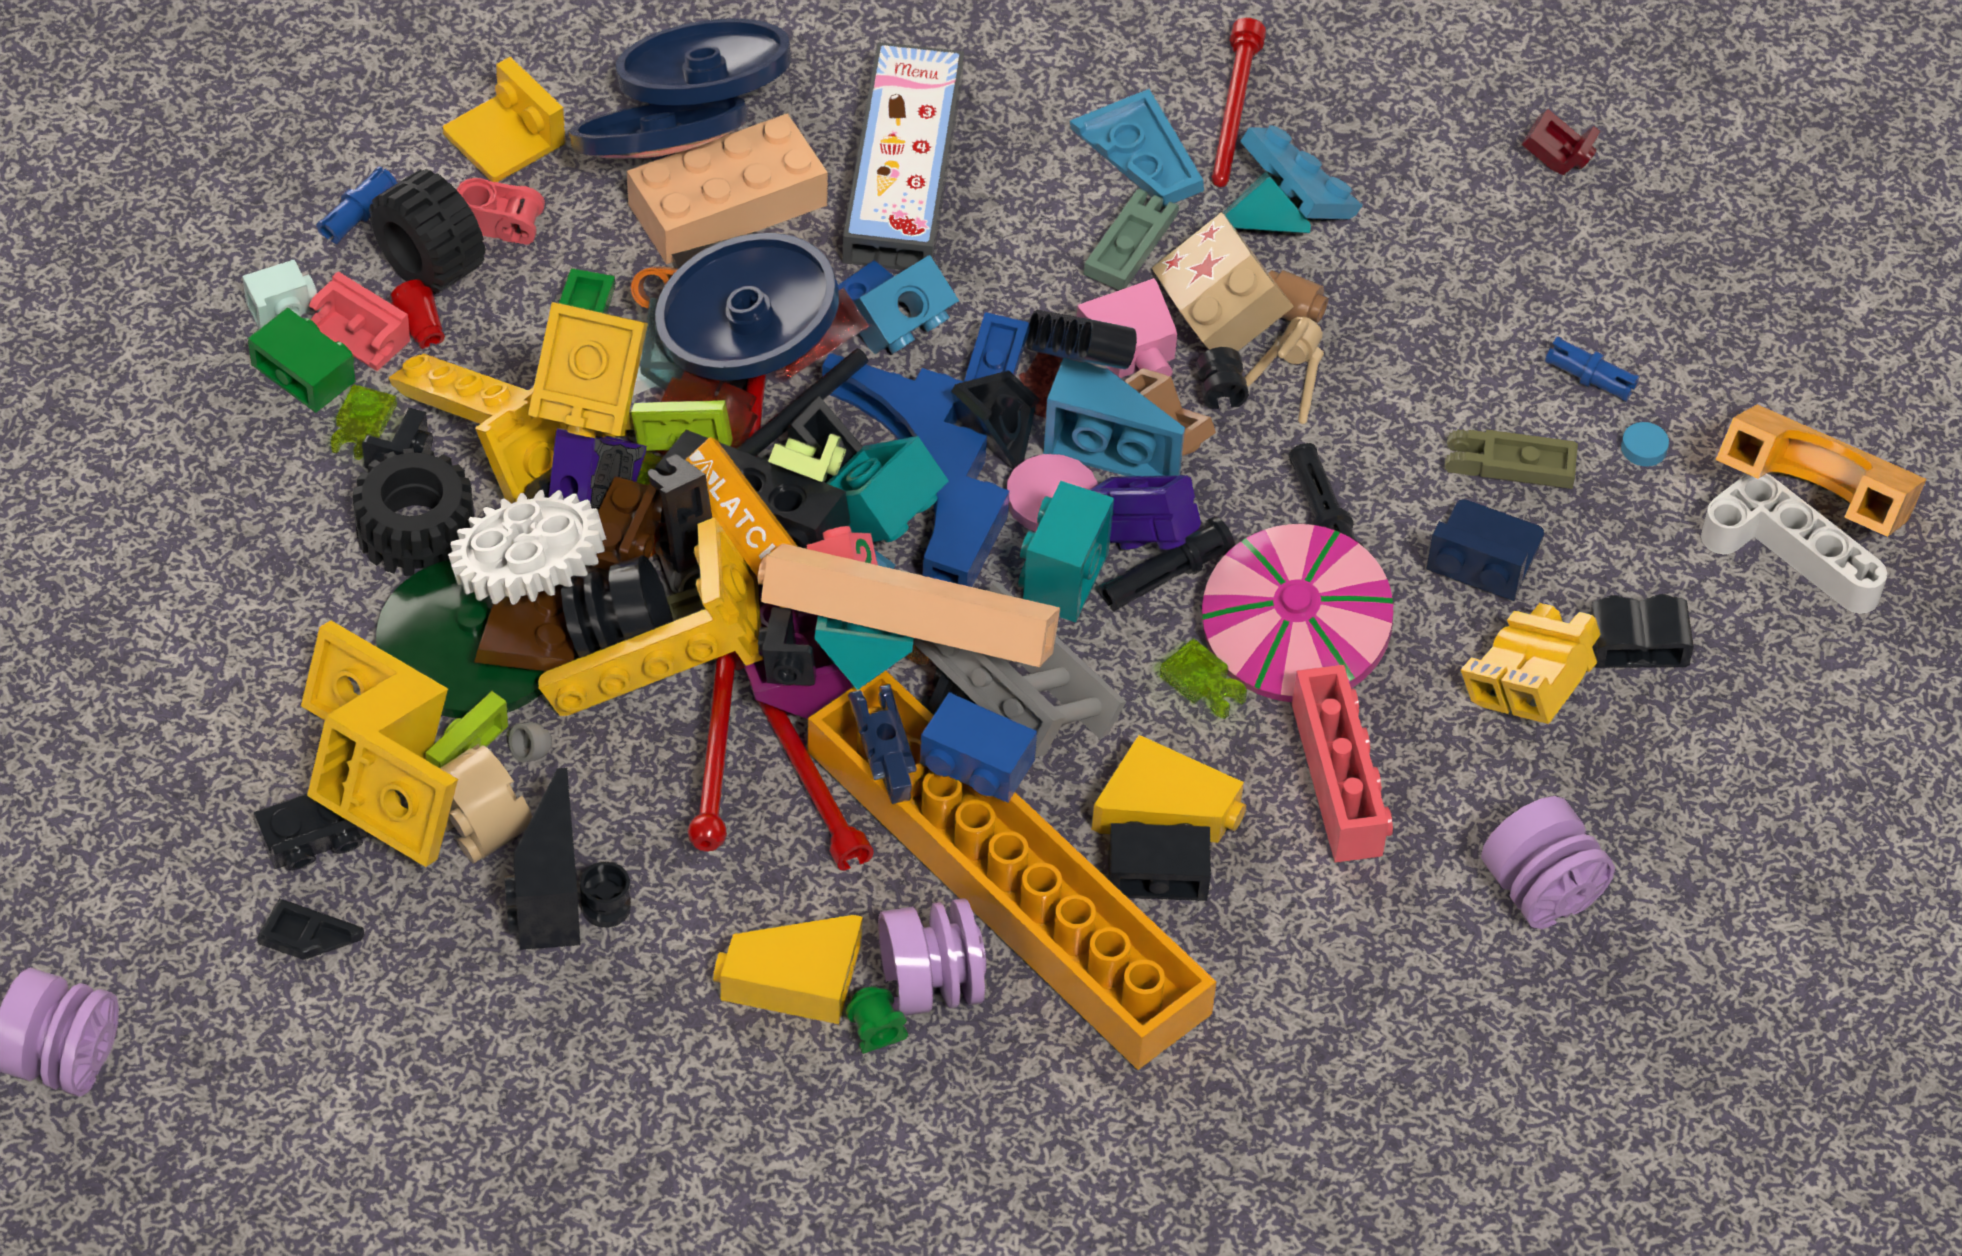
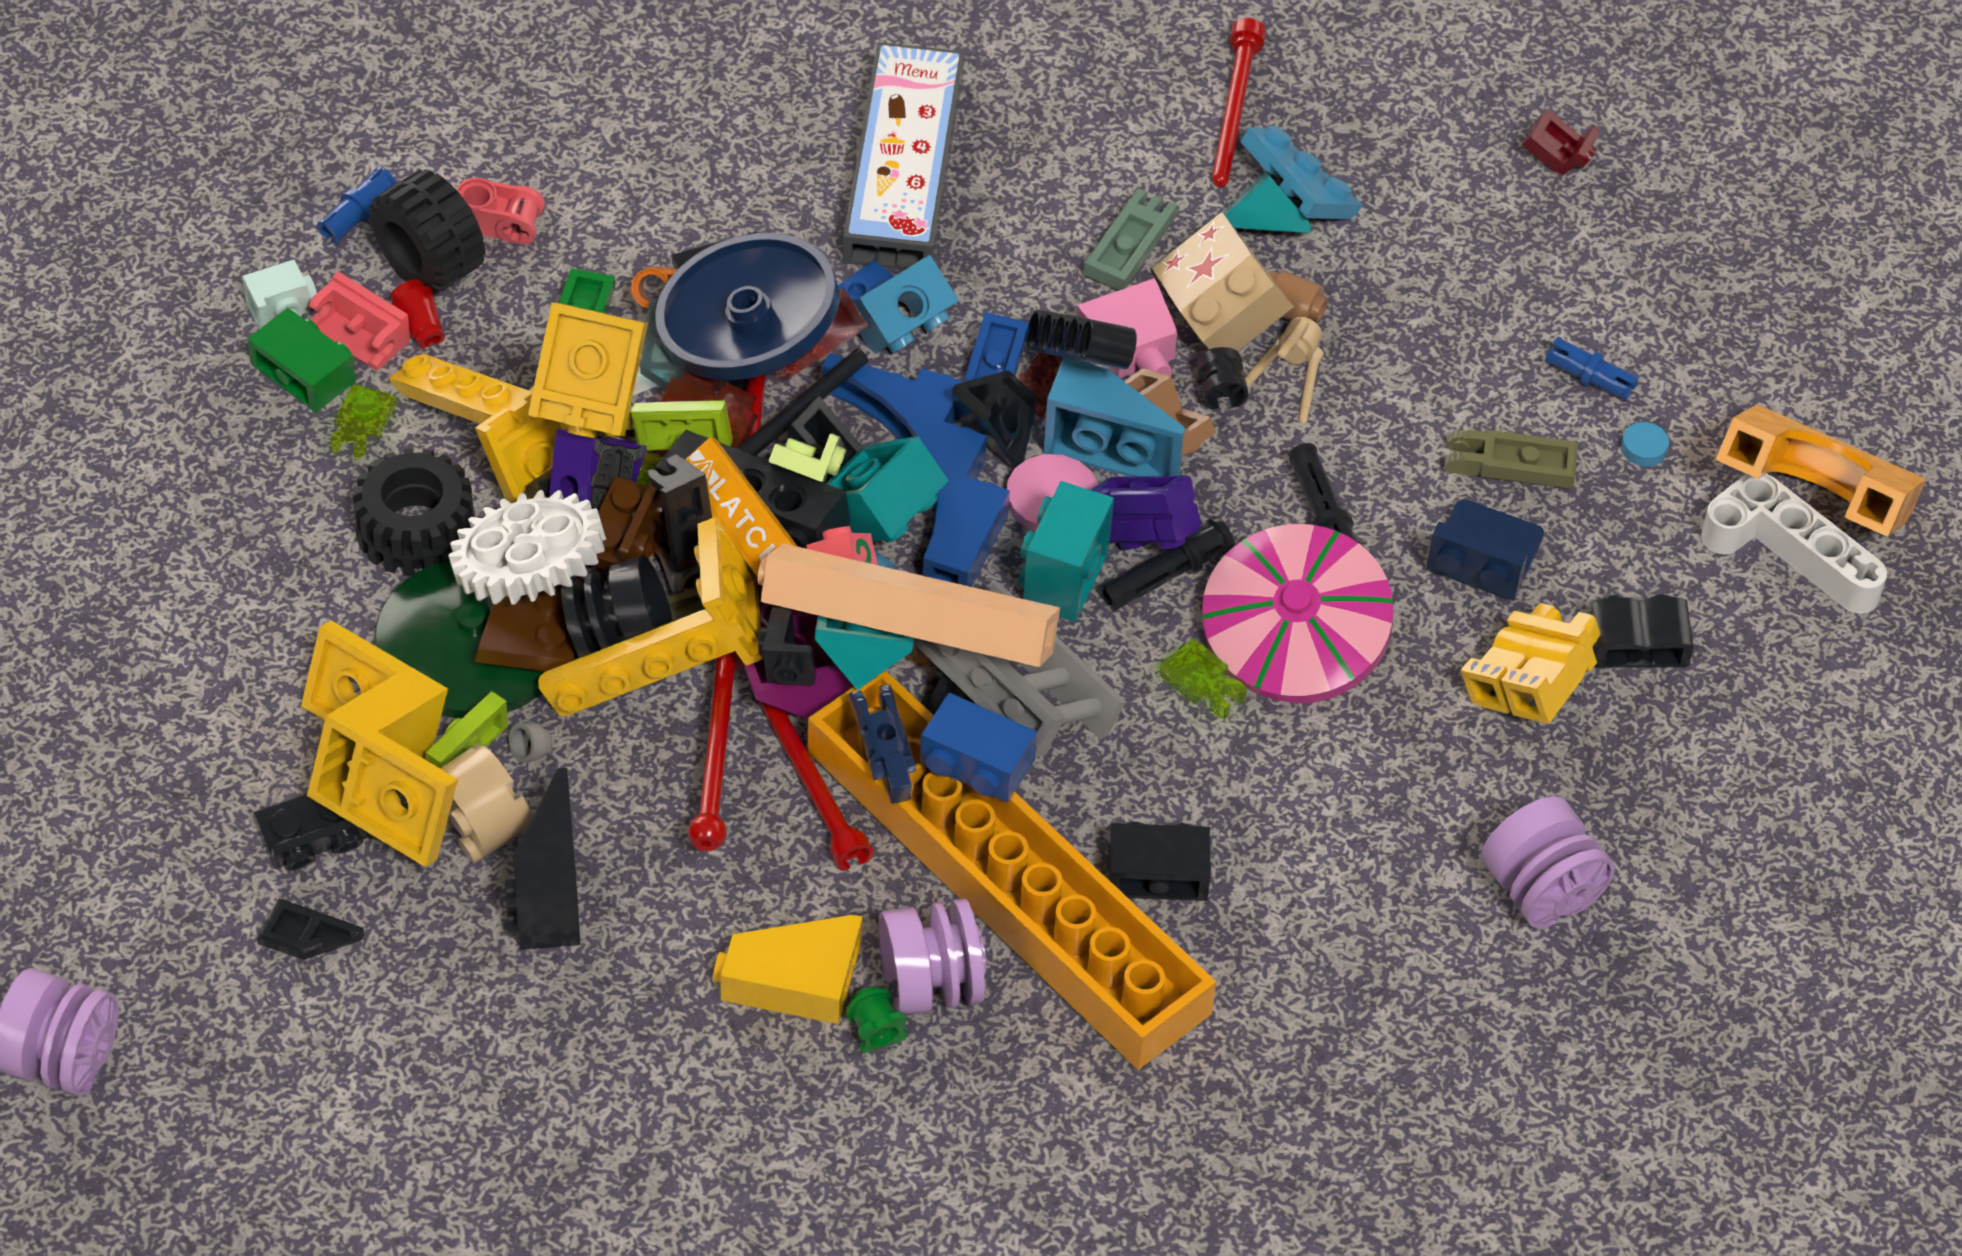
(410, 434): black bracket -> none
(511, 127): yellow bracket -> none
(605, 894): black wheel -> none
(657, 129): dark blue dish -> none
(703, 61): dark blue dish -> none
(727, 187): light nougat brick -> none
(1142, 146): dark azure wing -> none
(1168, 789): yellow slope -> none
(1341, 764): coral brick -> none

